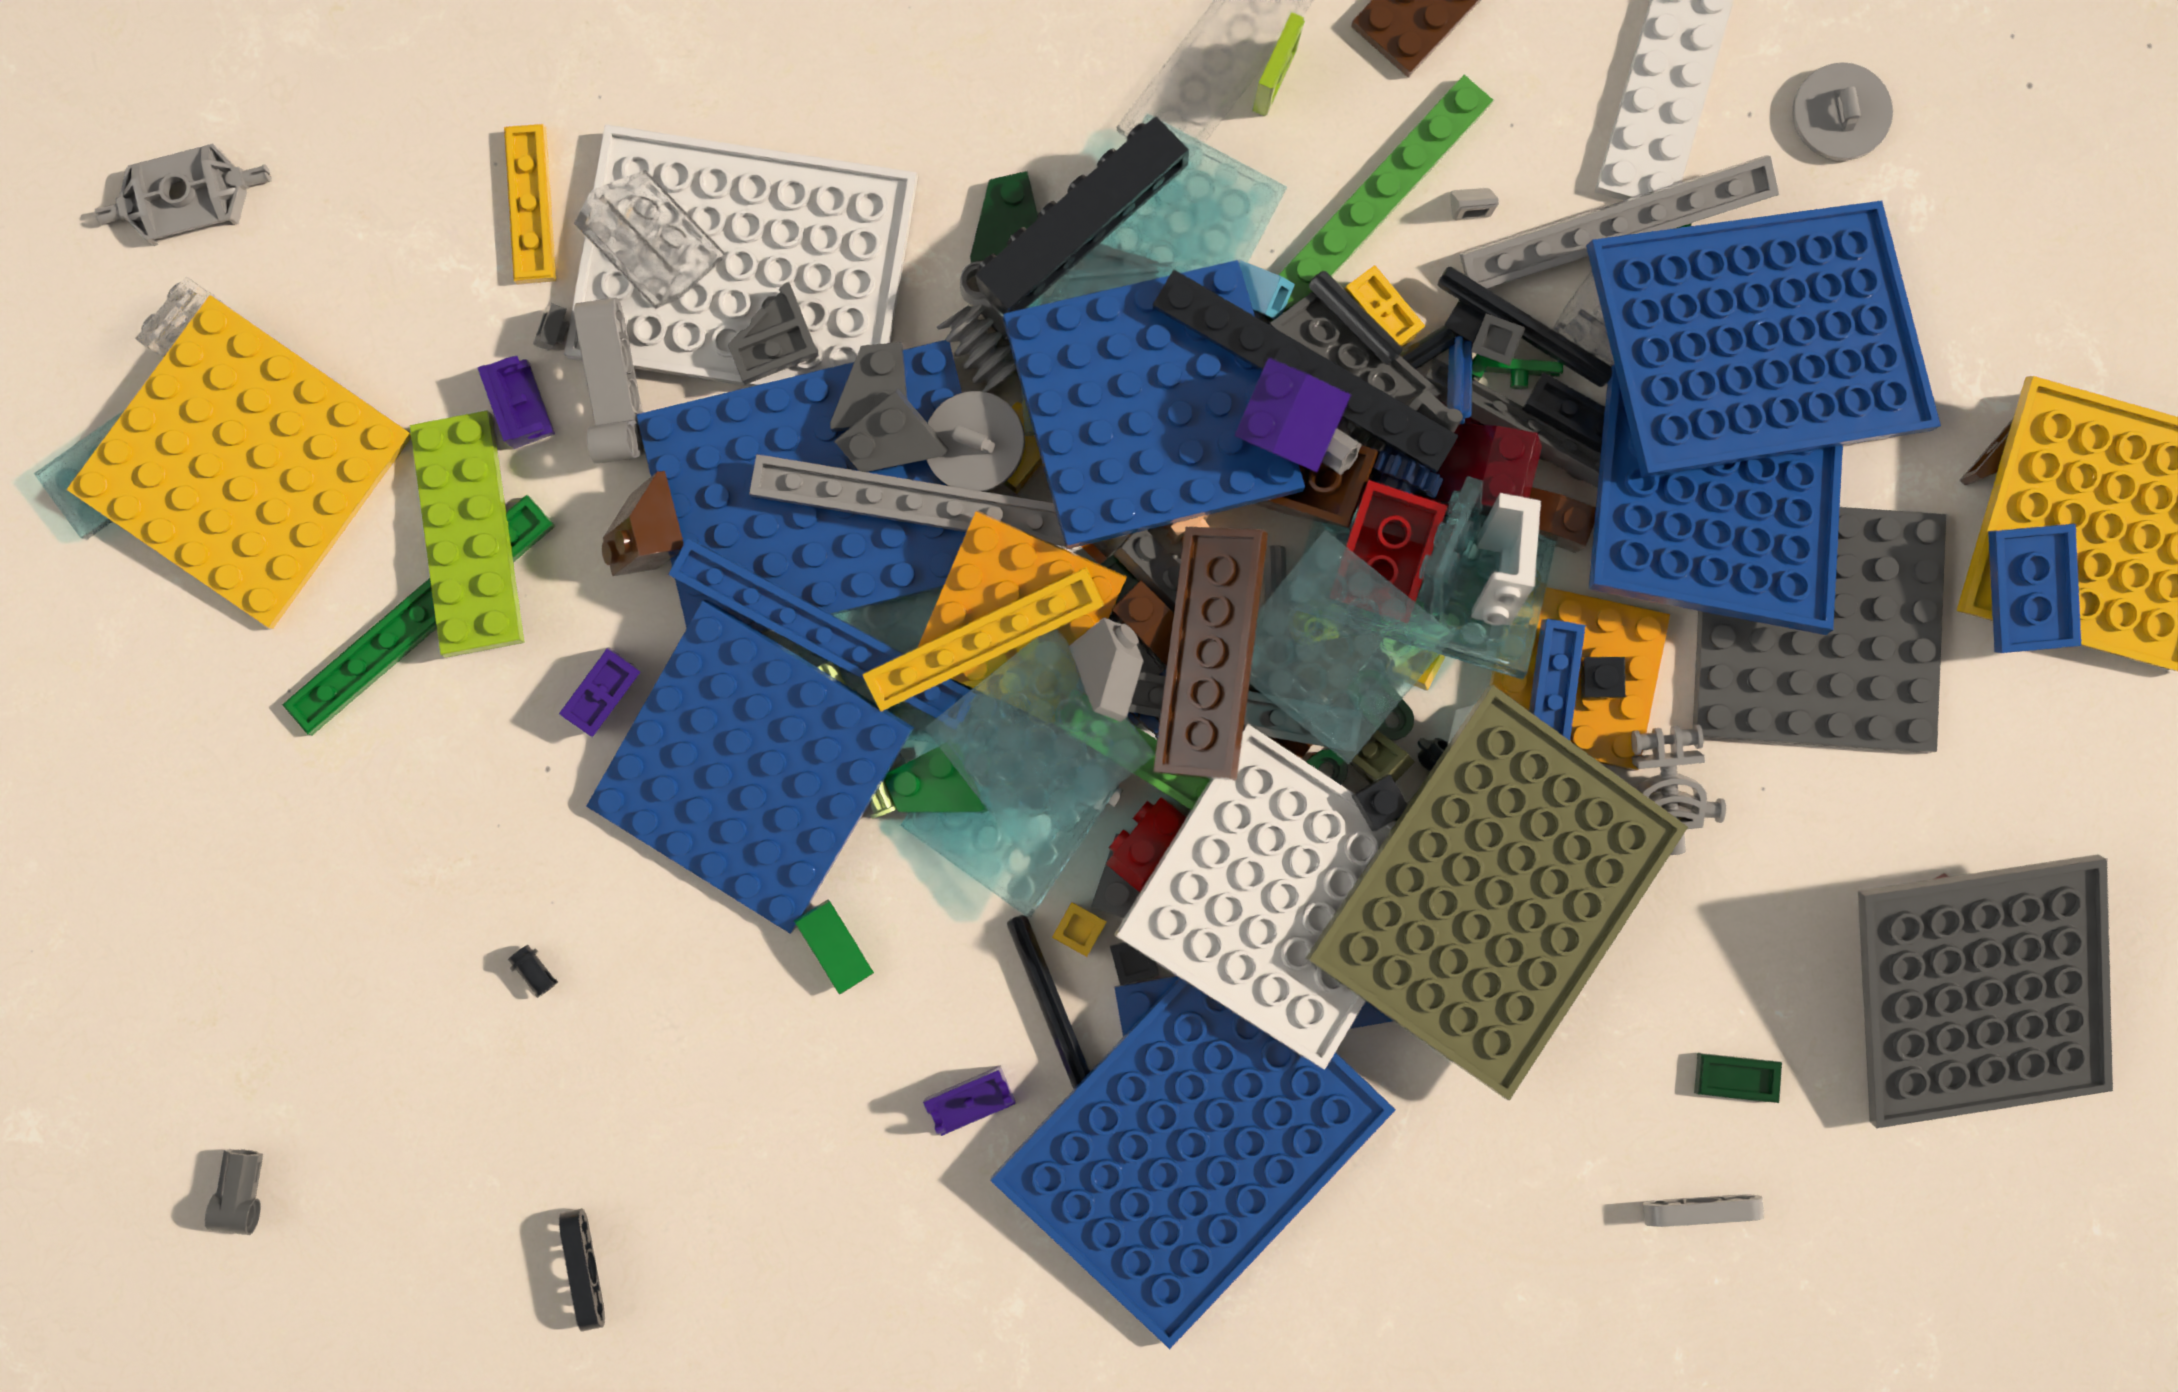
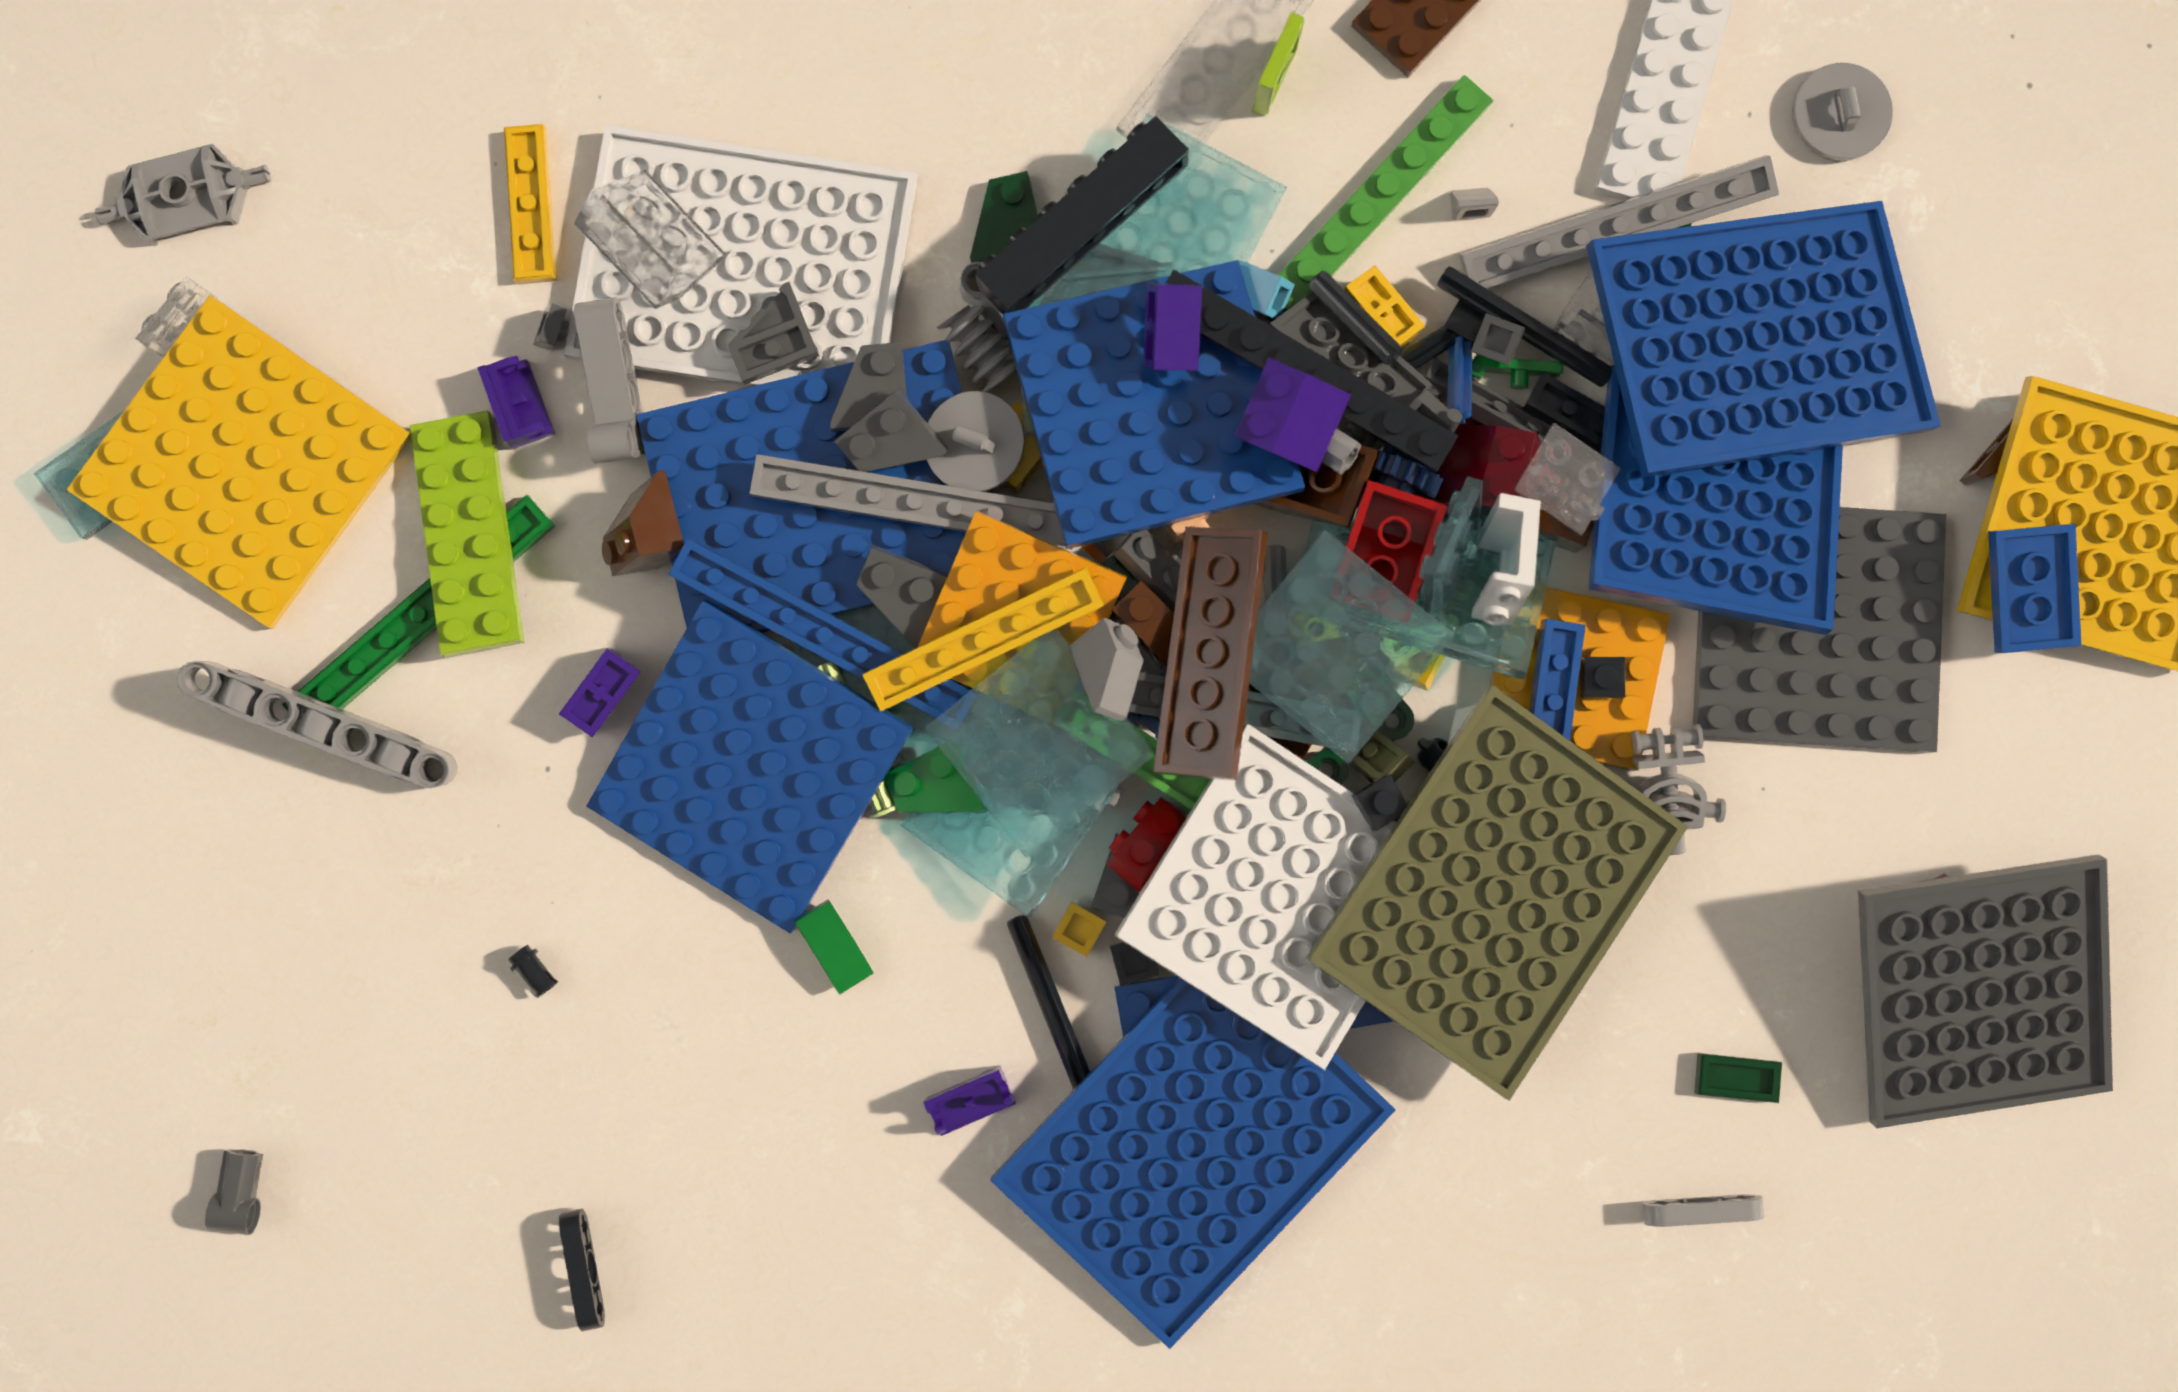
(316, 723): none -> light grey beam
(901, 590): none -> dark grey wing
(1172, 326): none -> dark purple hinge
(1568, 479): none -> clear hinge

